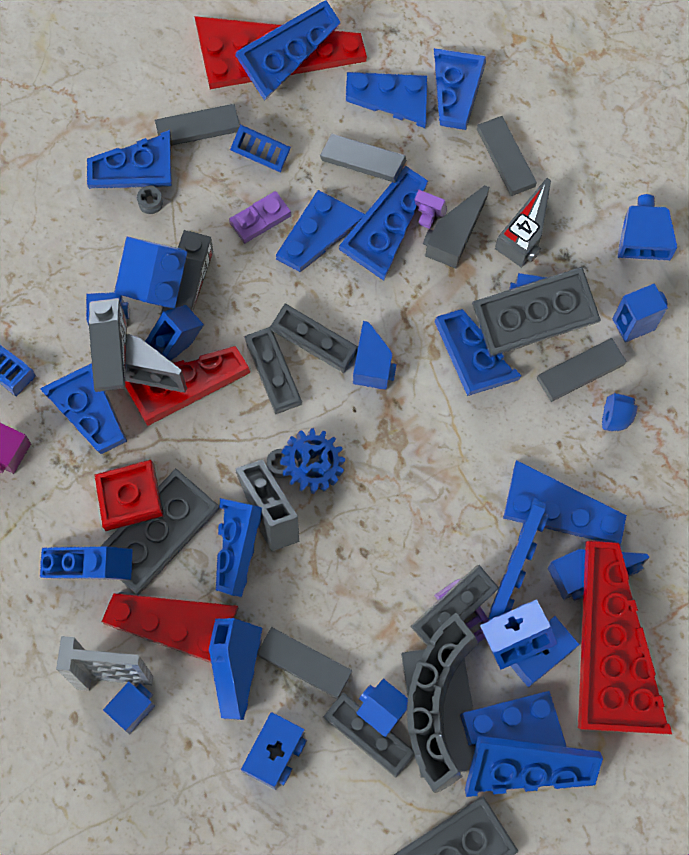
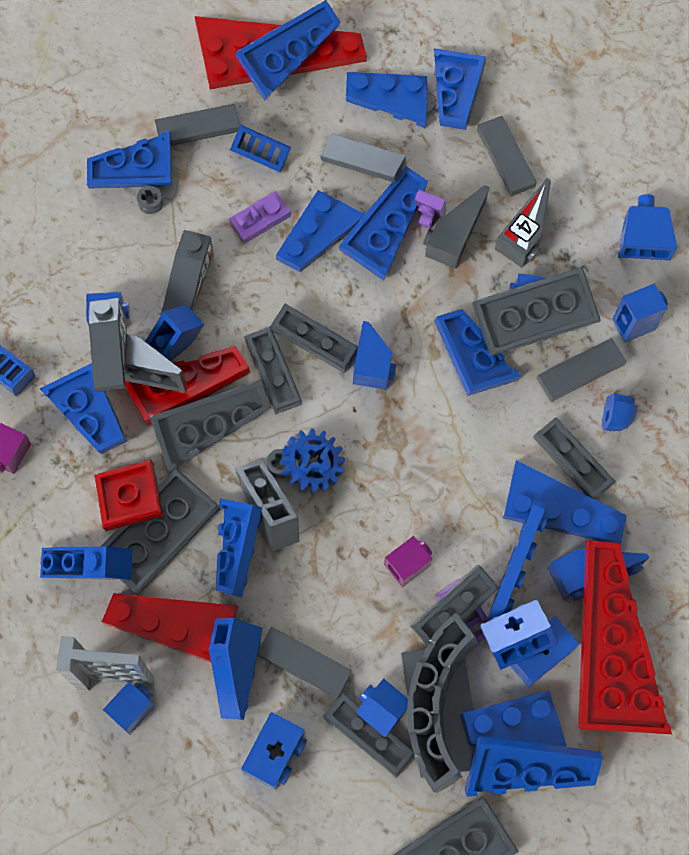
(150, 272): blue slope -> none
(197, 425): none -> dark grey wing
(408, 560): none -> magenta brick
(574, 459): none -> dark grey tile

